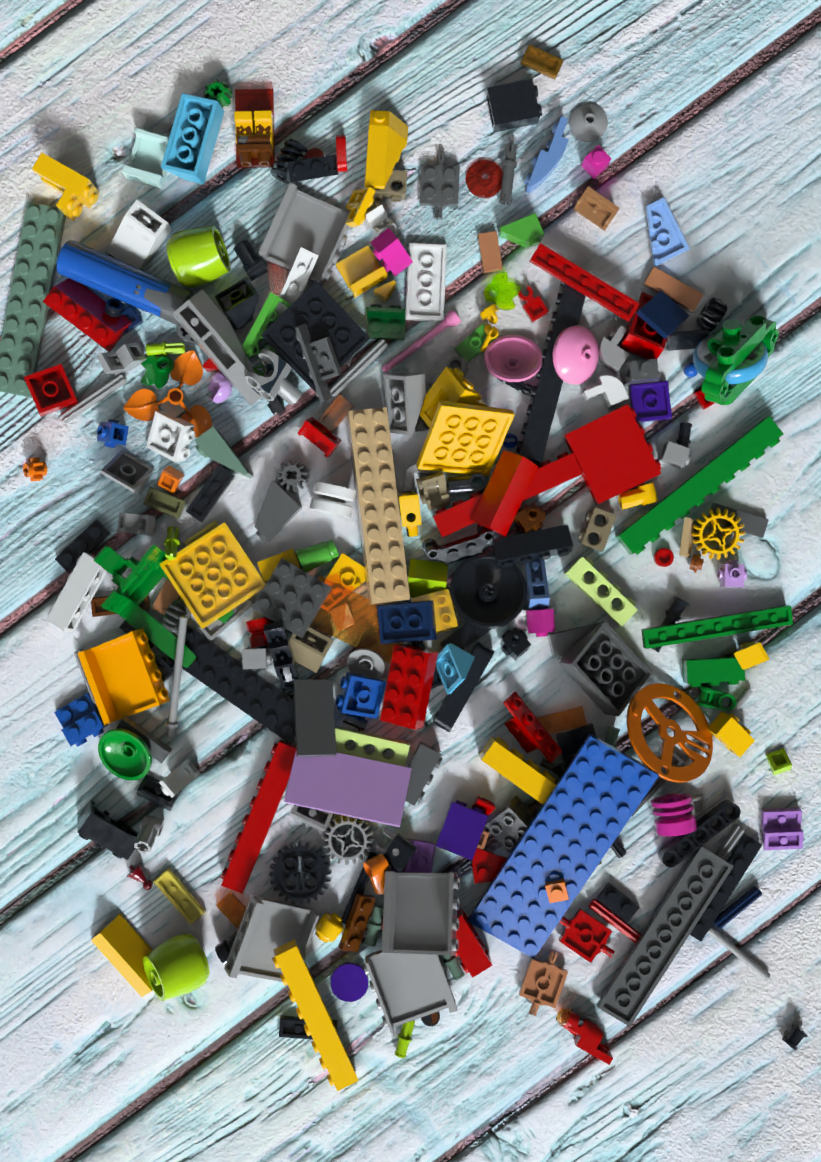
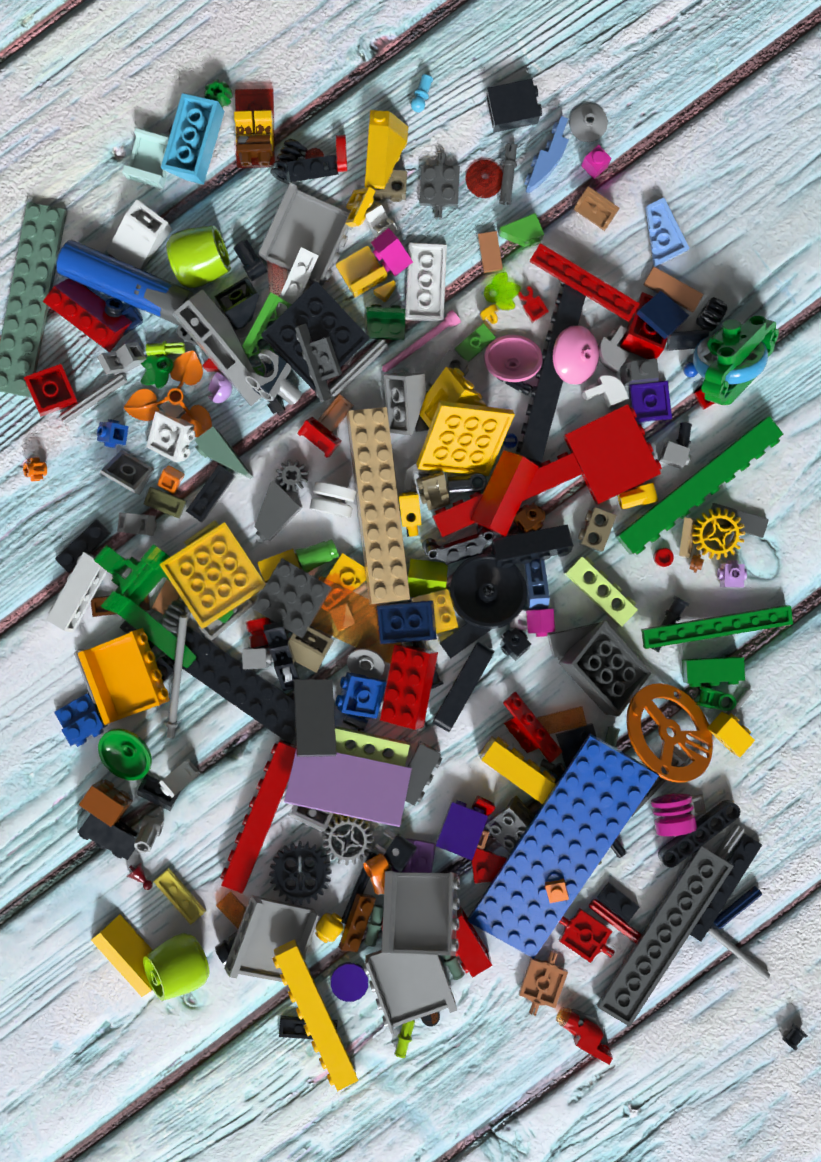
(75, 187): yellow brick -> none
(106, 802): none -> dark orange brick
(157, 748): dark grey tile -> none
(171, 543): lime axle -> none
(418, 103): none -> medium azure pin
(453, 666): medium azure slope -> none
(492, 333): yellow hand -> none
(542, 61): pearl gold plate -> none
(751, 654): yellow slope -> none
(779, 761): lime slope -> none
(781, 828): medium lavender slope -> none

